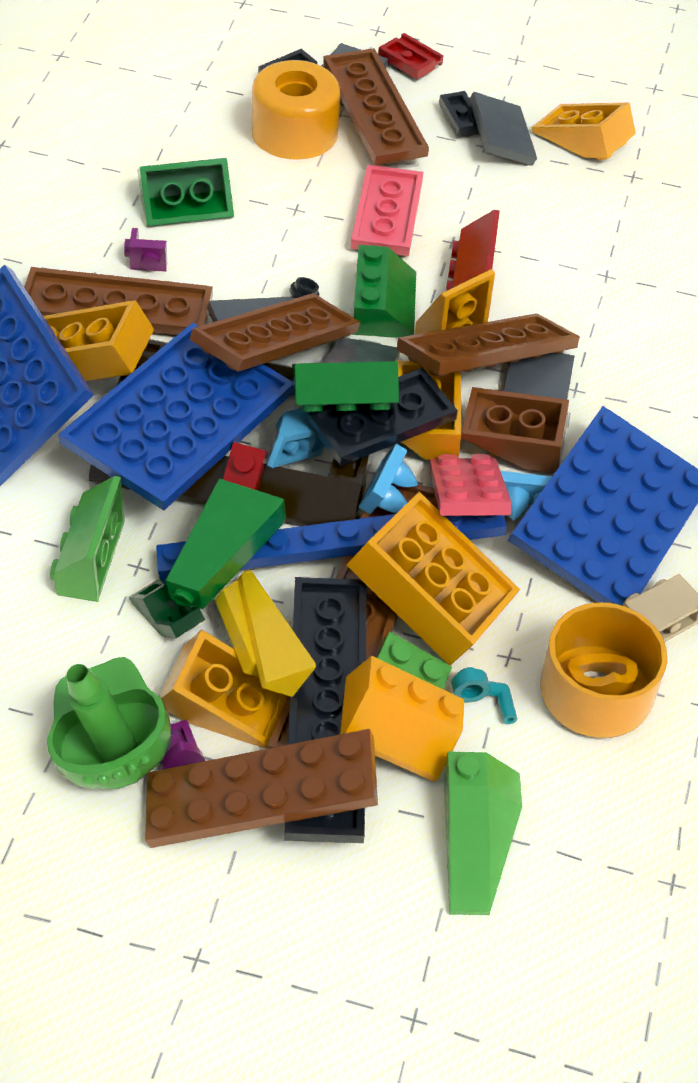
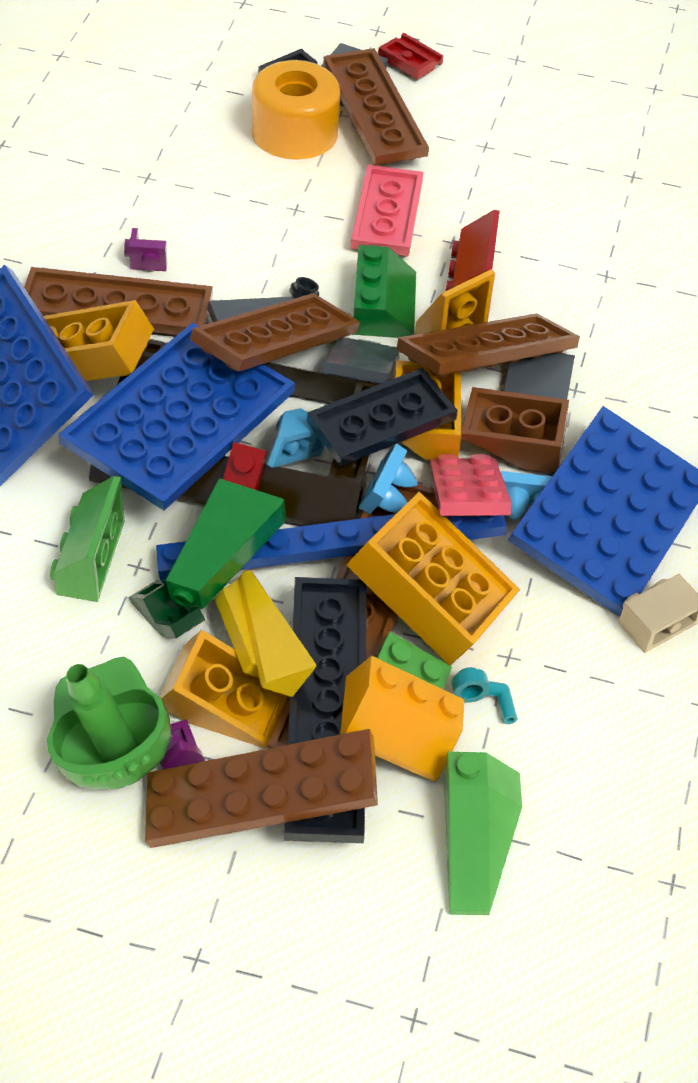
(185, 191): green slope -> none
(345, 385): green slope -> none
(459, 113): black plate -> none
(502, 128): dark grey tile -> none
(588, 128): light orange slope -> none
(606, 641): light orange piece -> none

